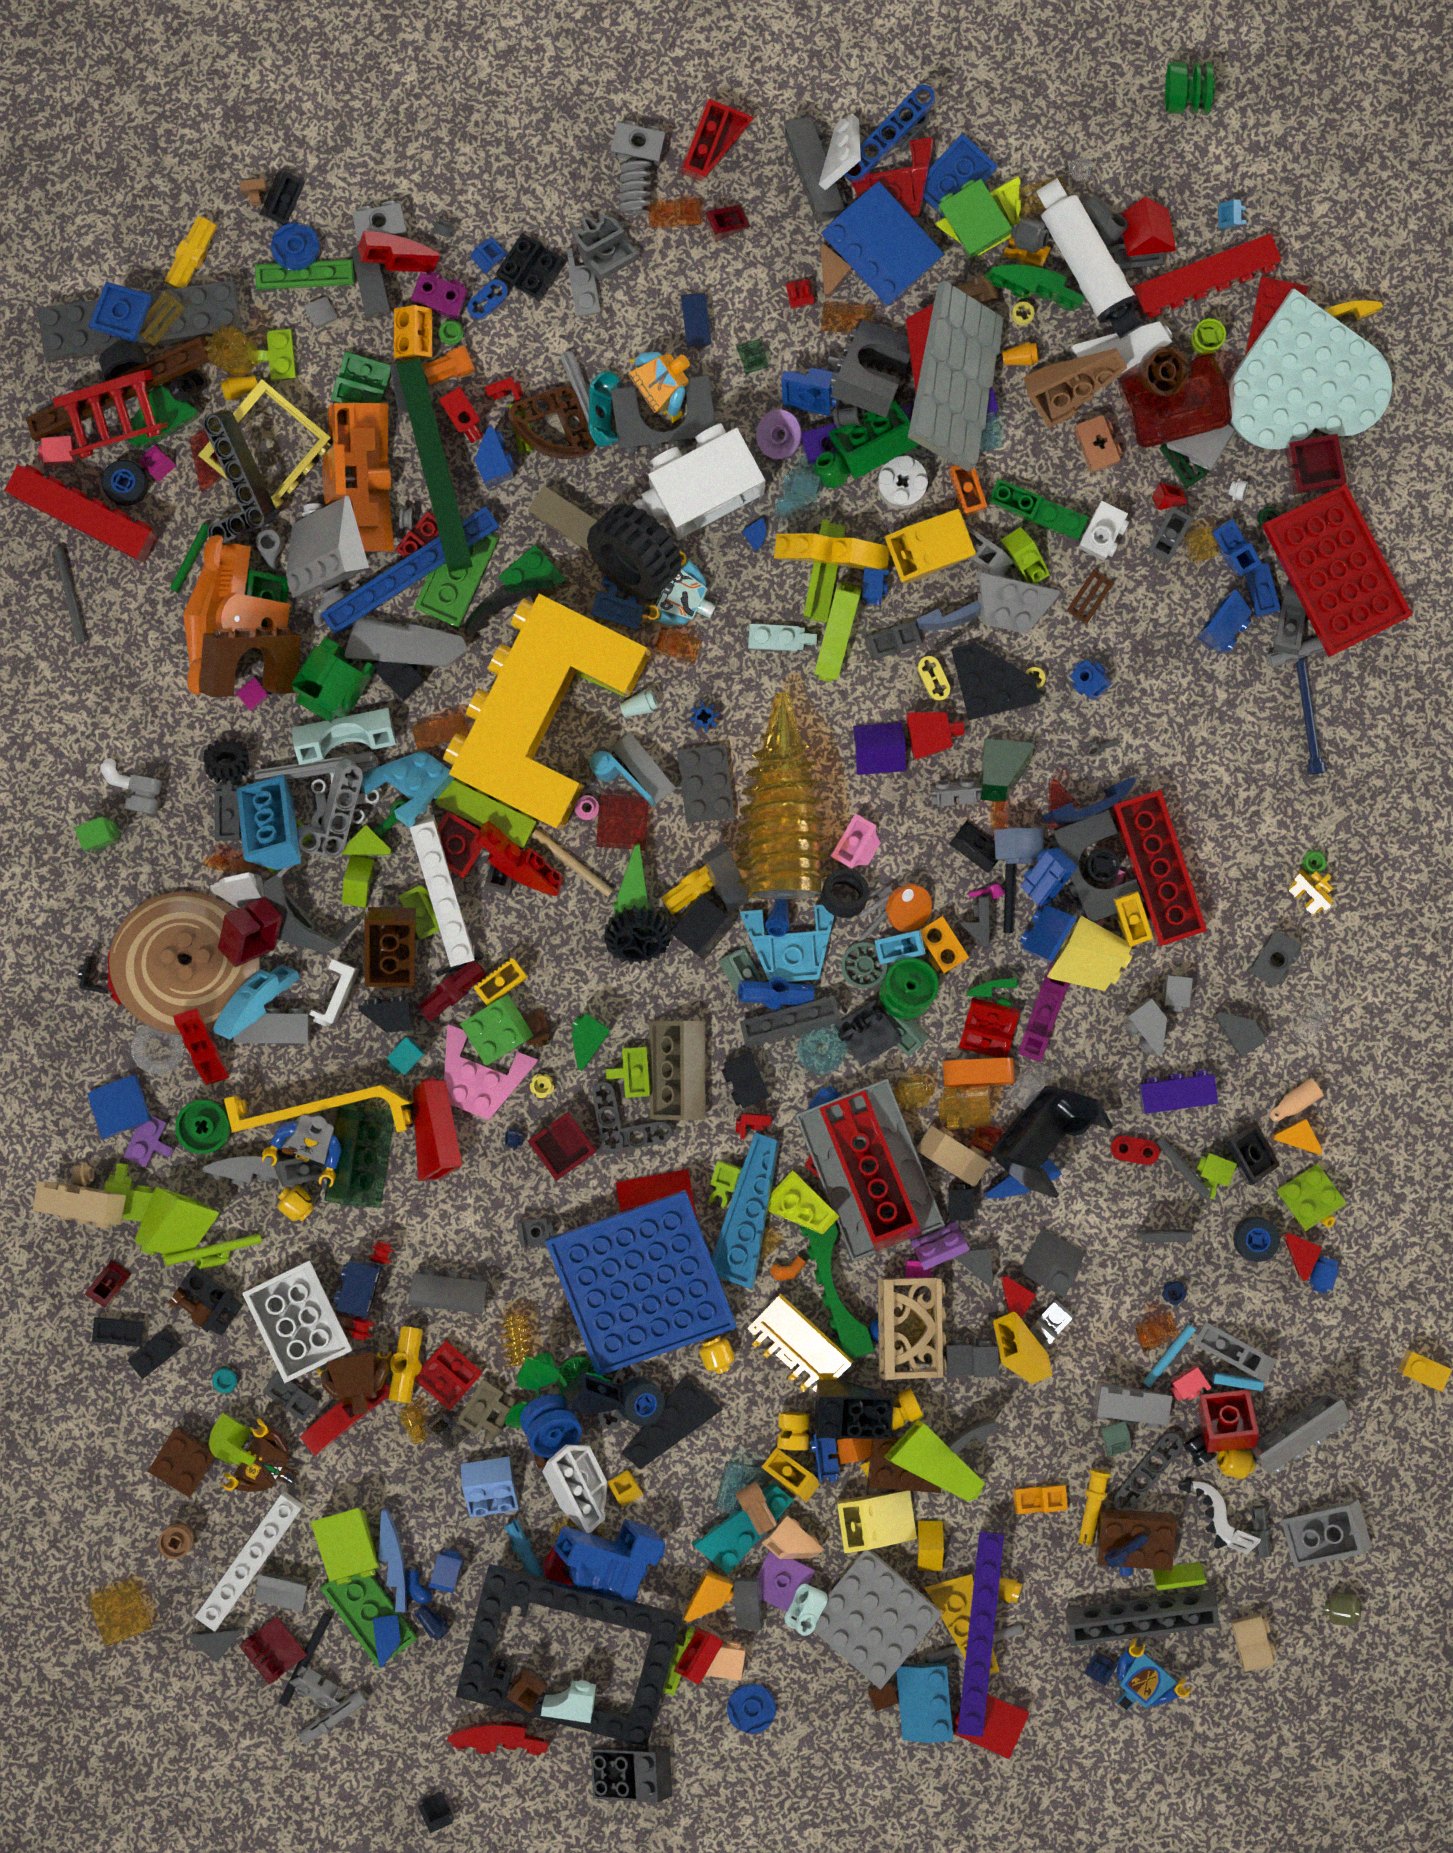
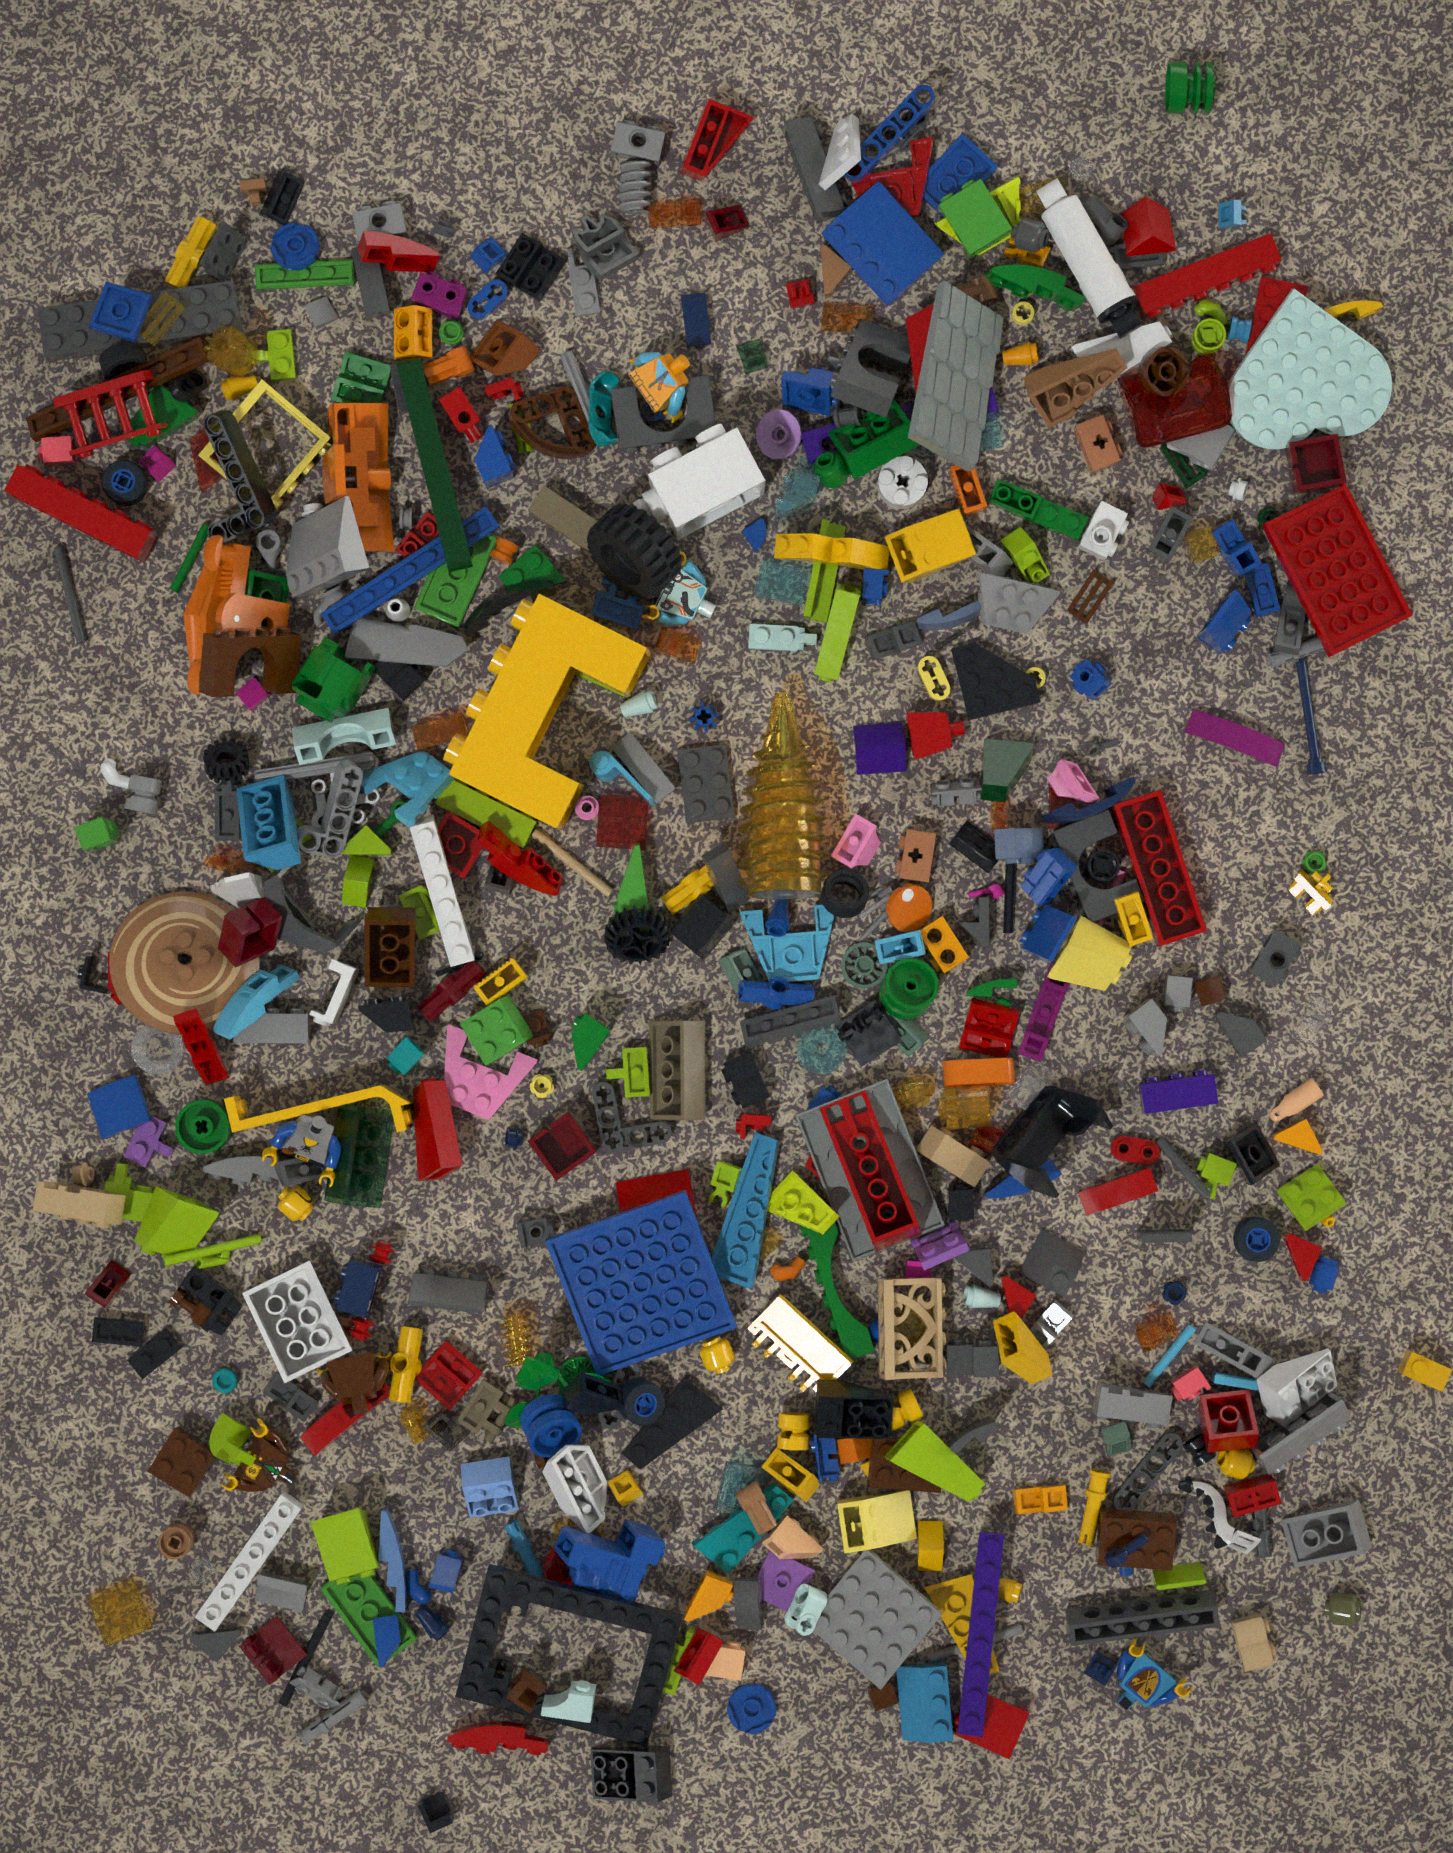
(223, 252): none -> dark grey hinge
(401, 614): none -> white cone
(504, 350): none -> dark orange slope
(504, 551): none -> orange wheel
(647, 417): none -> dark blue plate
(781, 583): none -> clear light blue plate
(921, 869): none -> nougat brick
(980, 1297): none -> light aqua cone
(1071, 782): none -> bright pink slope
(1118, 1191): none -> red slope
(1210, 990): none -> reddish brown slope
(1211, 308): none -> lime arm
(1234, 737): none -> magenta slope
(1239, 329): none -> dark azure wheel
(1252, 1494): none -> red hinge
(1296, 1386): none -> white slope

